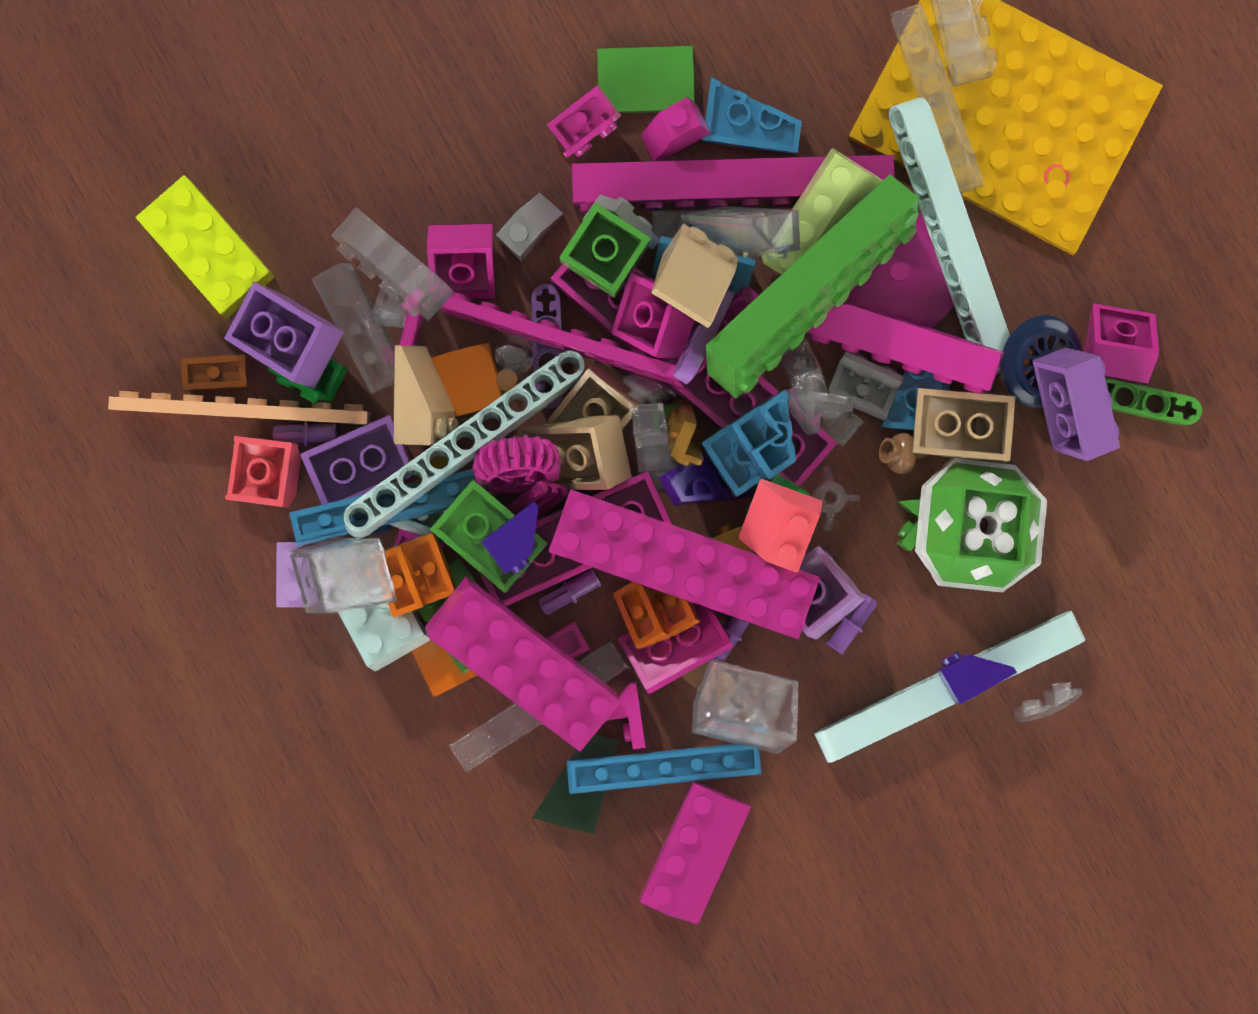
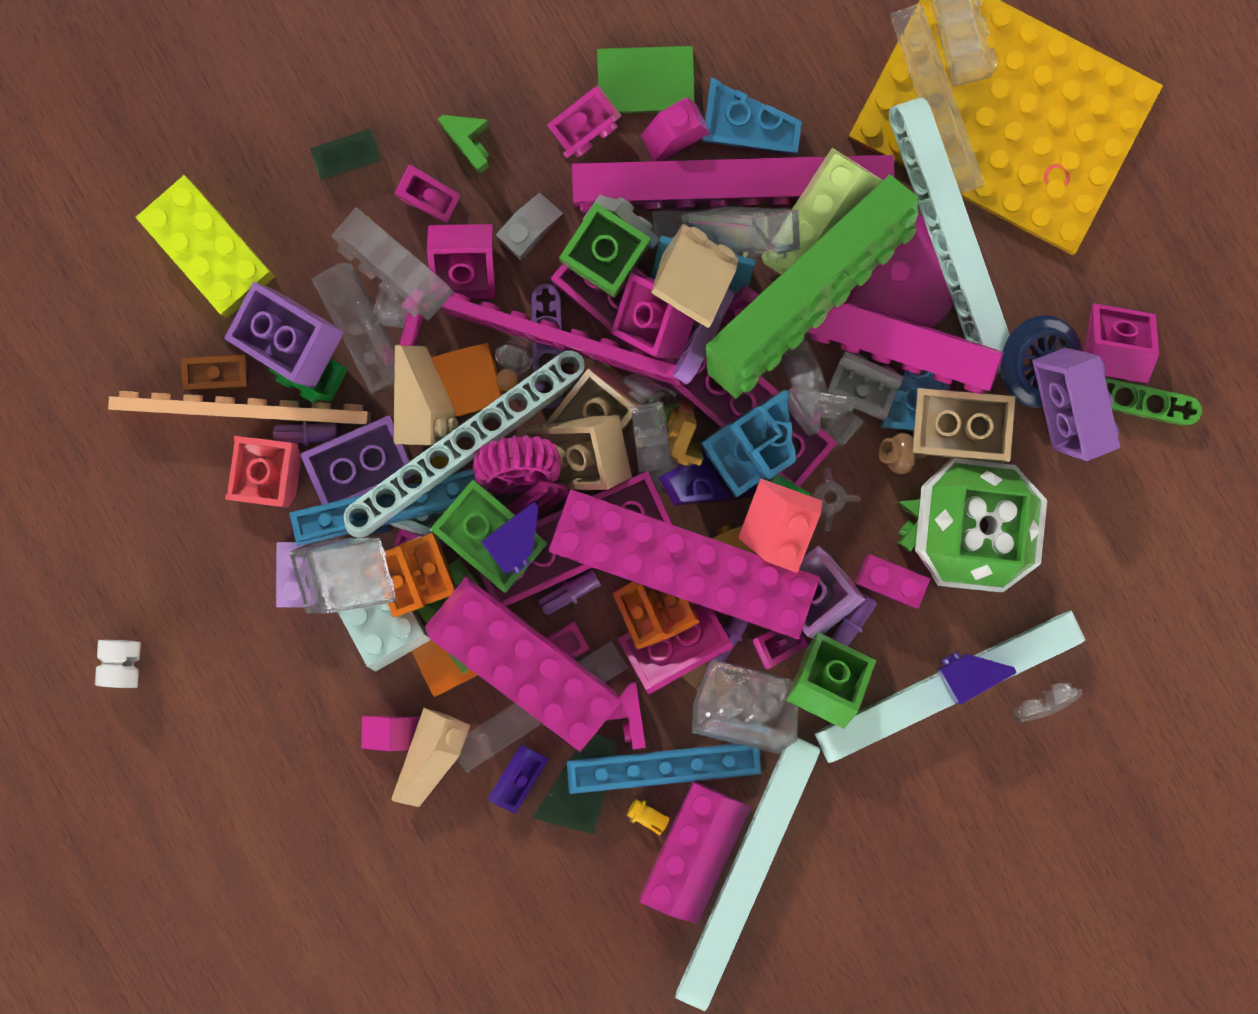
(117, 663): none -> white wheel
(346, 154): none -> clear green plate
(388, 732): none -> dark pink slope
(427, 194): none -> dark pink slope
(430, 755): none -> tan slope
(462, 132): none -> bright green slope
(518, 778): none -> dark purple plate
(647, 816): none -> yellow pin
(747, 874): none -> light aqua beam
(776, 647): none -> dark pink slope
(831, 680): none -> bright green brick
(892, 581): none -> dark pink brick

